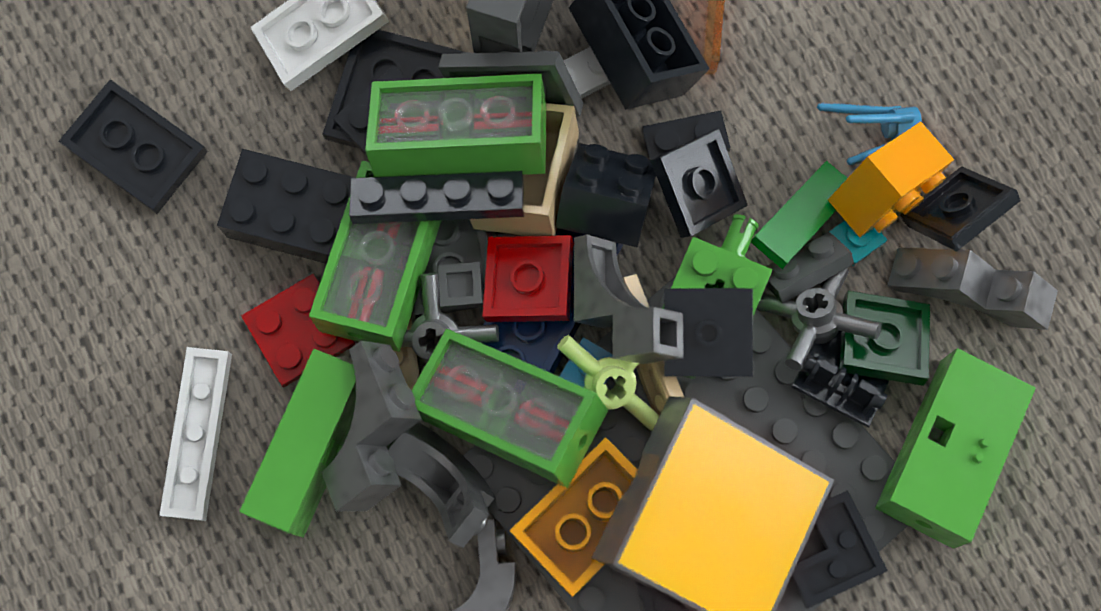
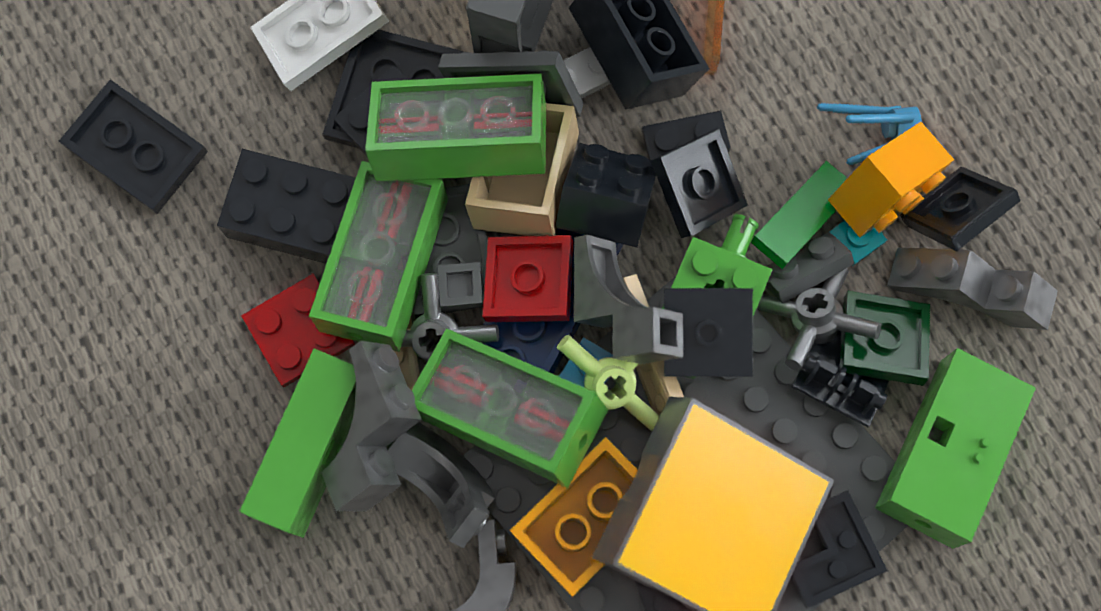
(196, 434): white plate -> none
(437, 197): black plate -> none

